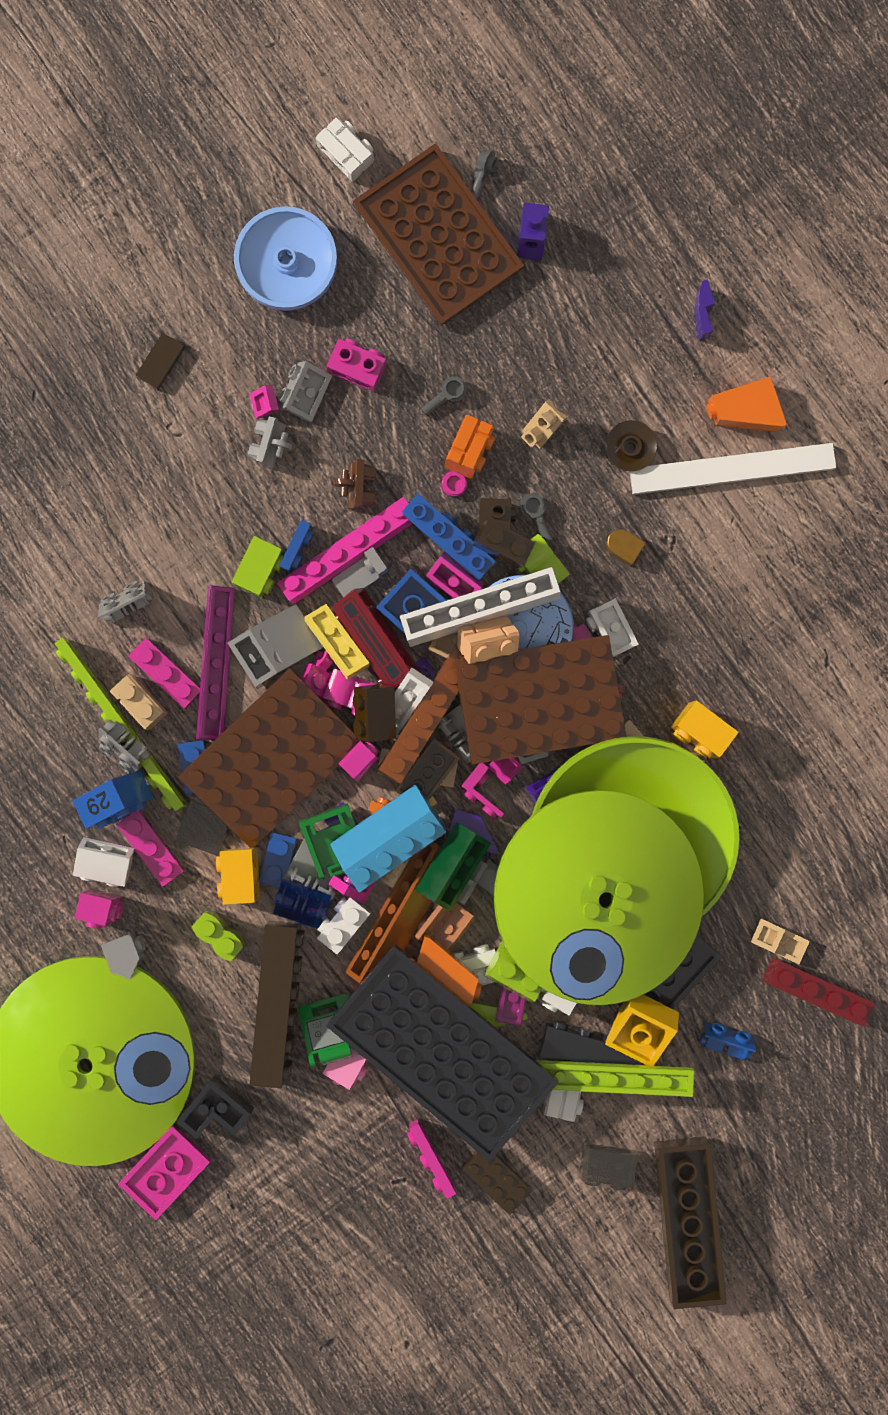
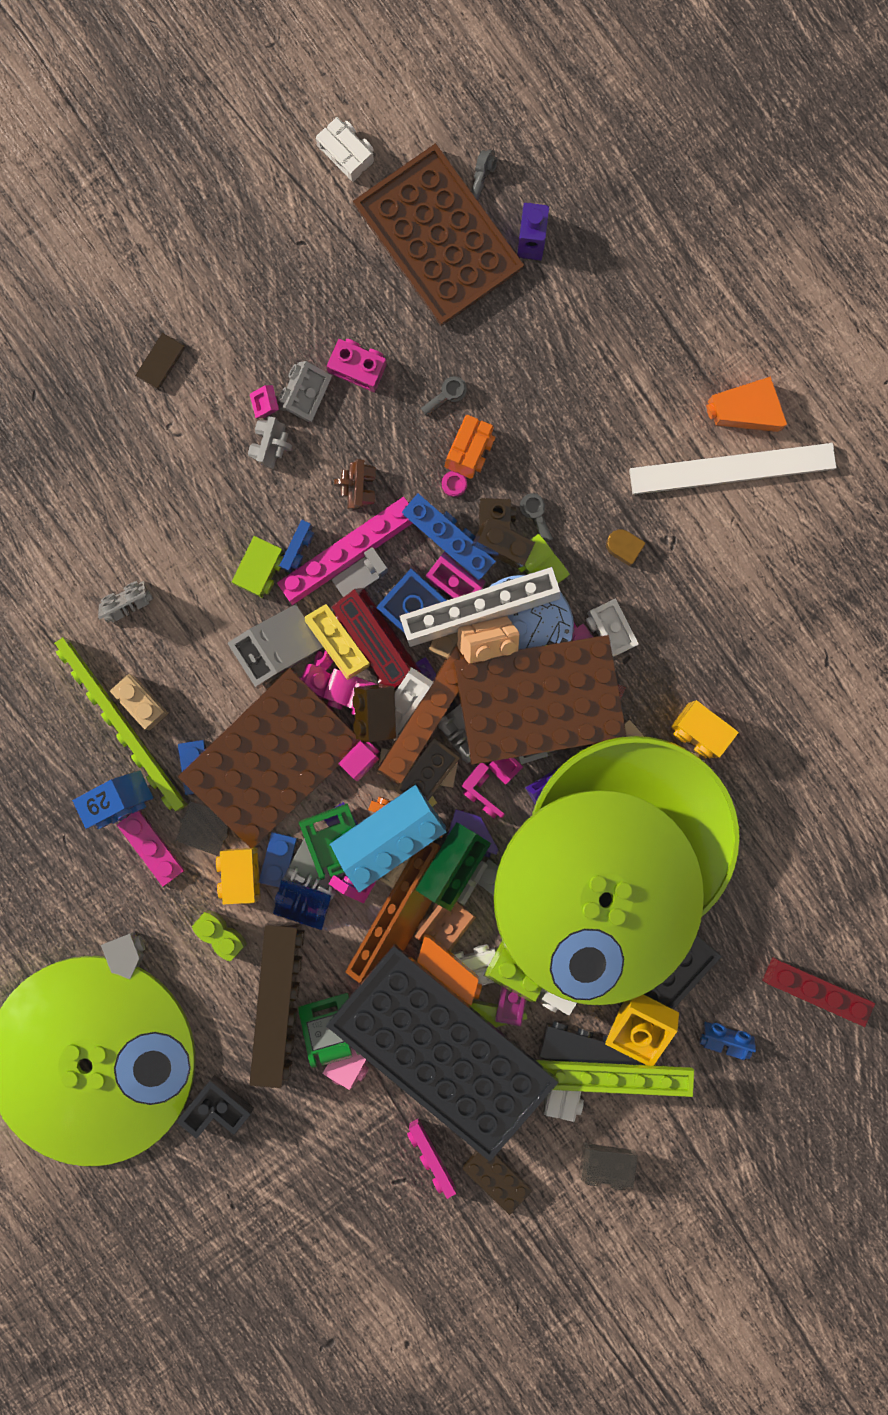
(99, 908): dark pink brick -> none
(103, 862): white brick -> none
(110, 746): light grey hinge -> none
(164, 1172): dark pink plate -> none
(165, 673): dark pink plate -> none
(215, 662): magenta tile -> none
(285, 258): light blue dish -> none
(341, 928): white brick -> none
(543, 425): tan hips -> none
(640, 437): dark brown dish -> none
(690, 1222): dark brown brick -> none
(704, 304): dark purple slope -> none
(780, 941): tan slope -> none

